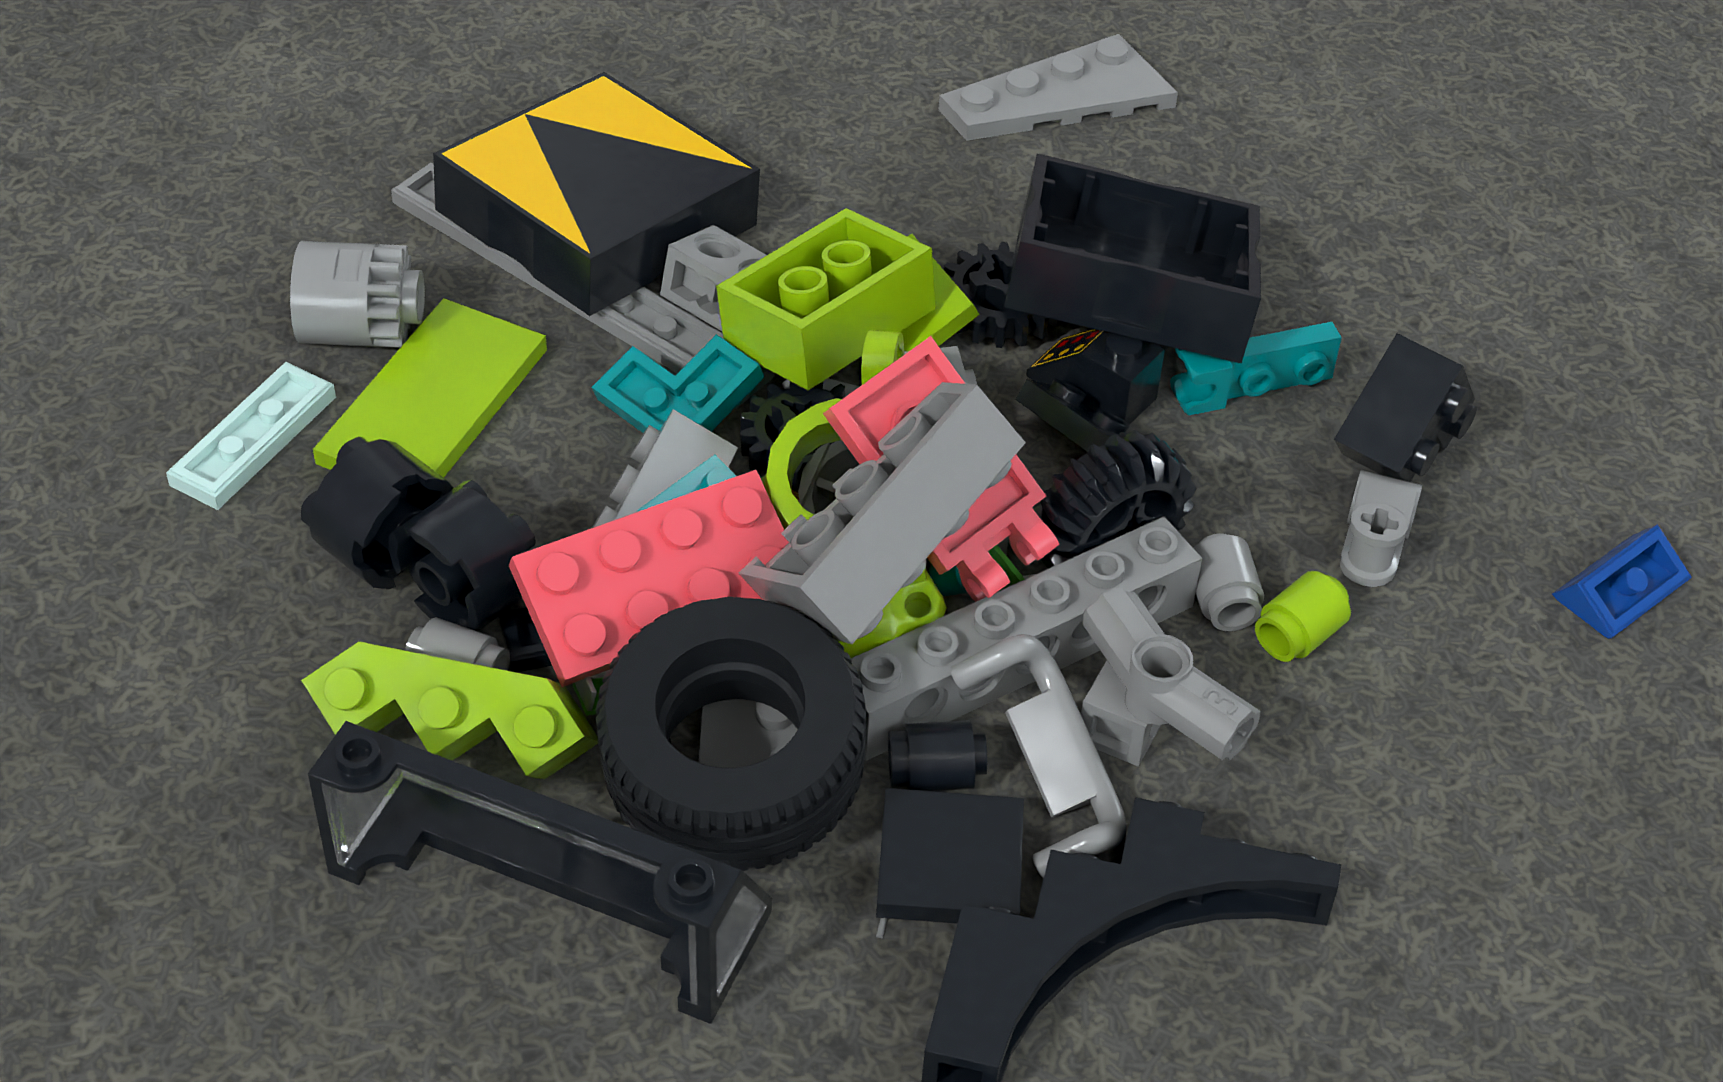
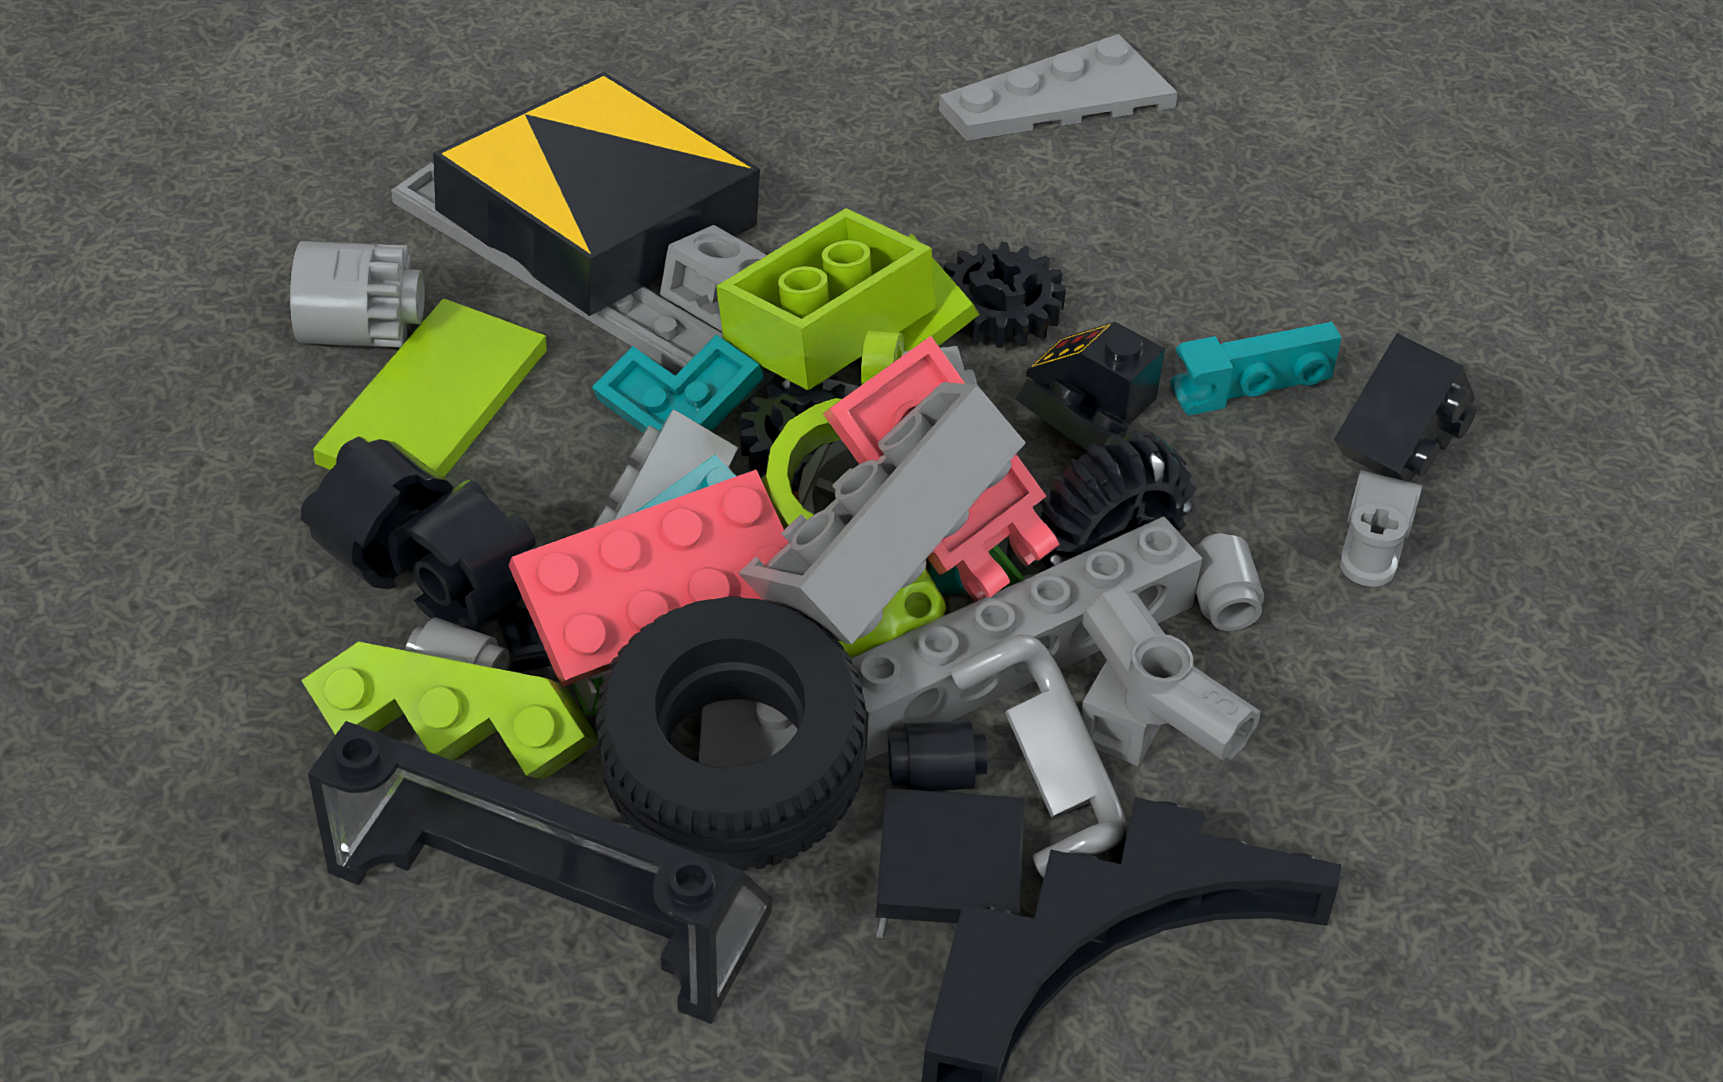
(251, 435): light aqua tile -> none
(1137, 259): black tile -> none
(1303, 616): lime brick -> none
(1625, 582): blue slope -> none

